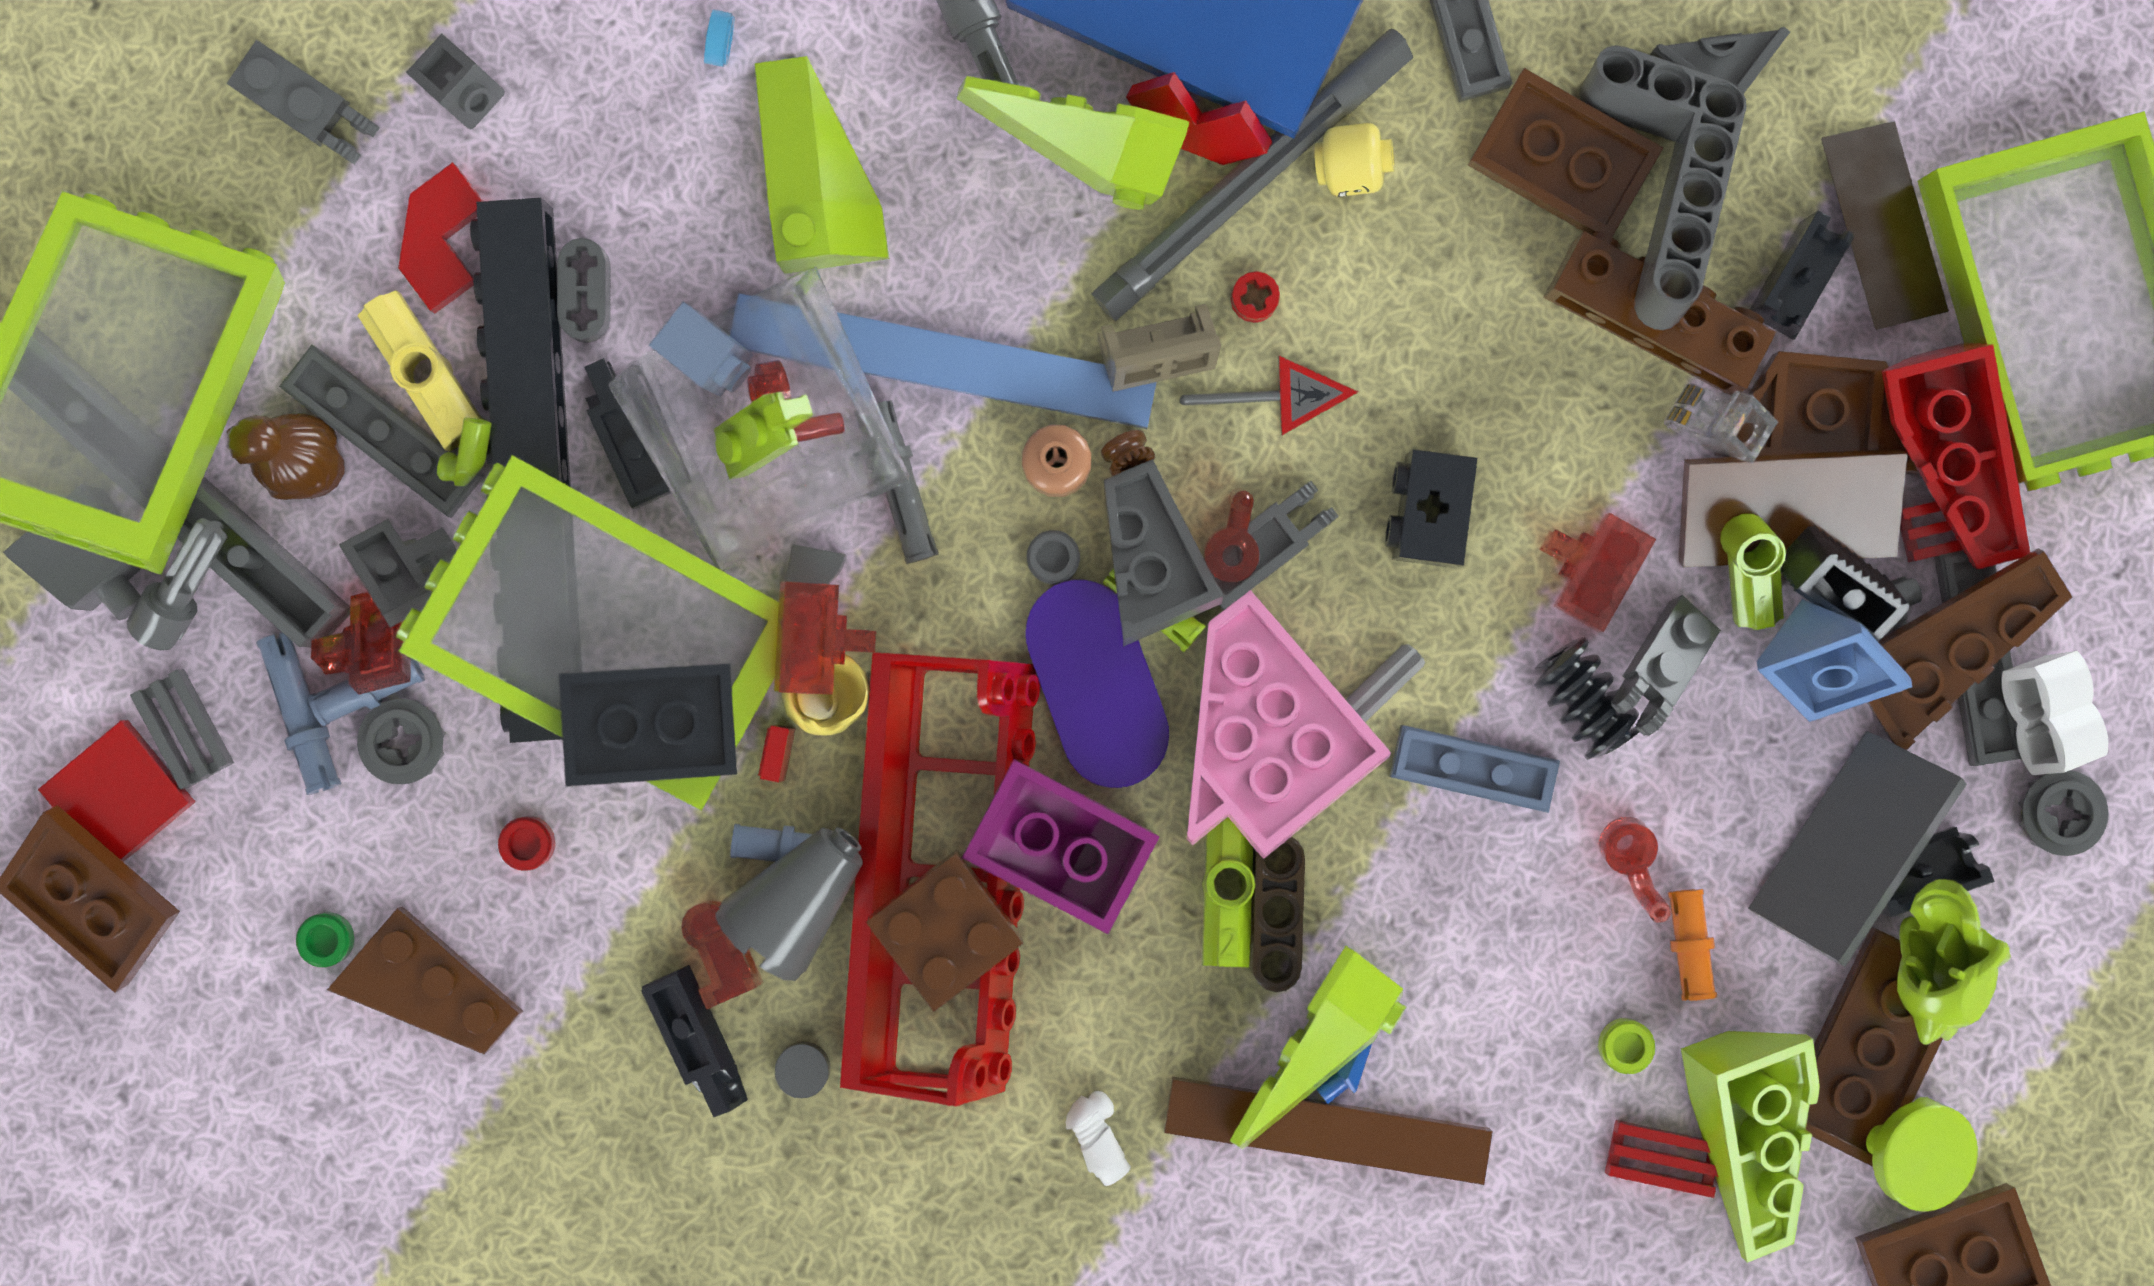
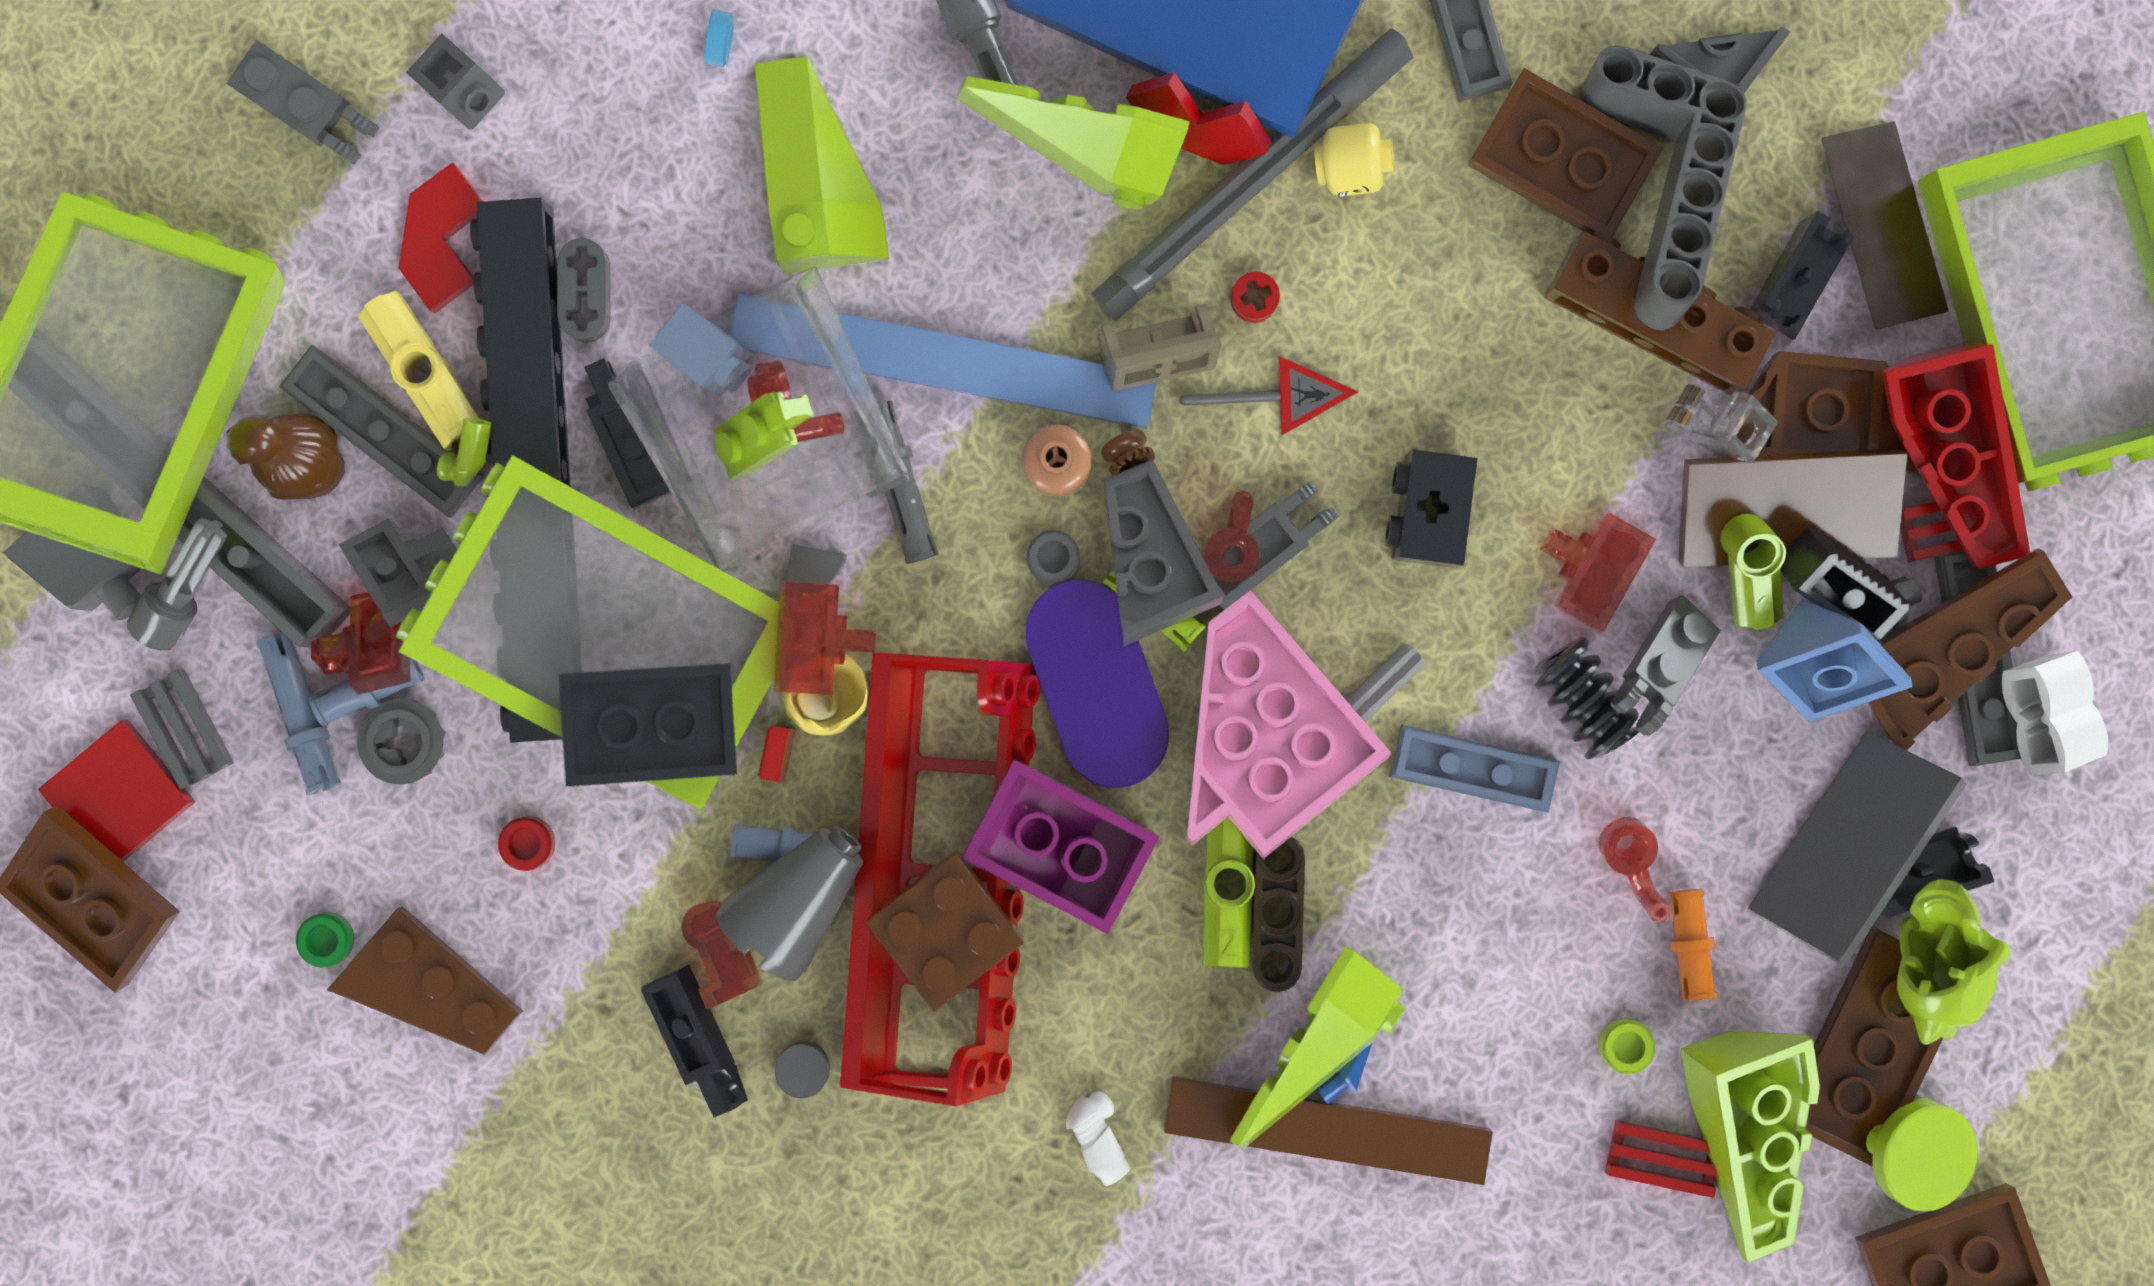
(2073, 835): dark grey gear -> none

